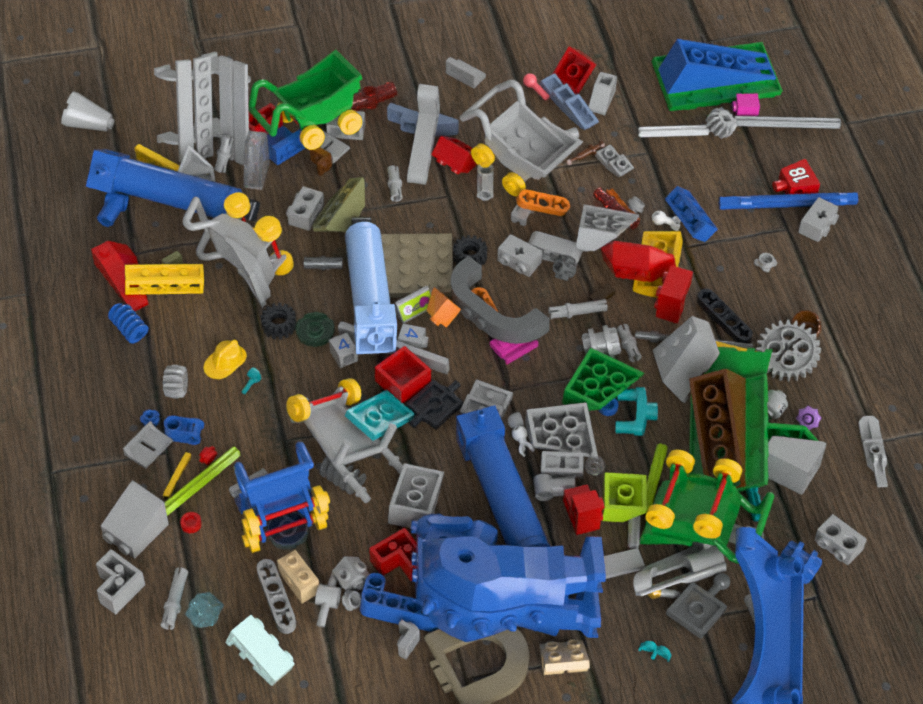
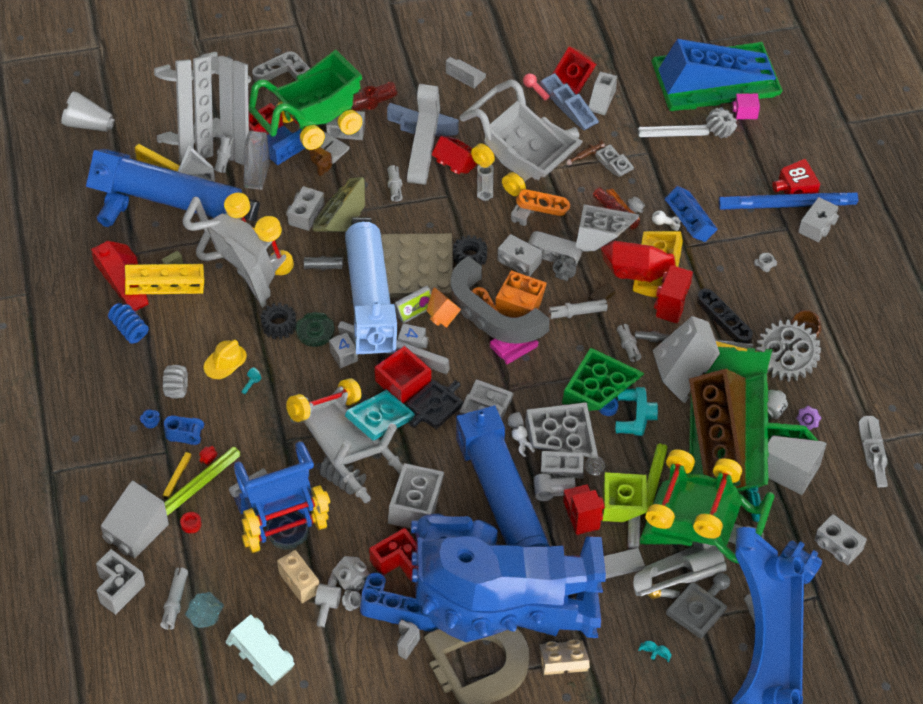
(152, 437): light grey piece -> none
(274, 596): light grey beam -> none
(285, 62): none -> light grey beam
(519, 295): none -> orange slope
(604, 342): light grey piece -> none
(788, 122): axle -> none

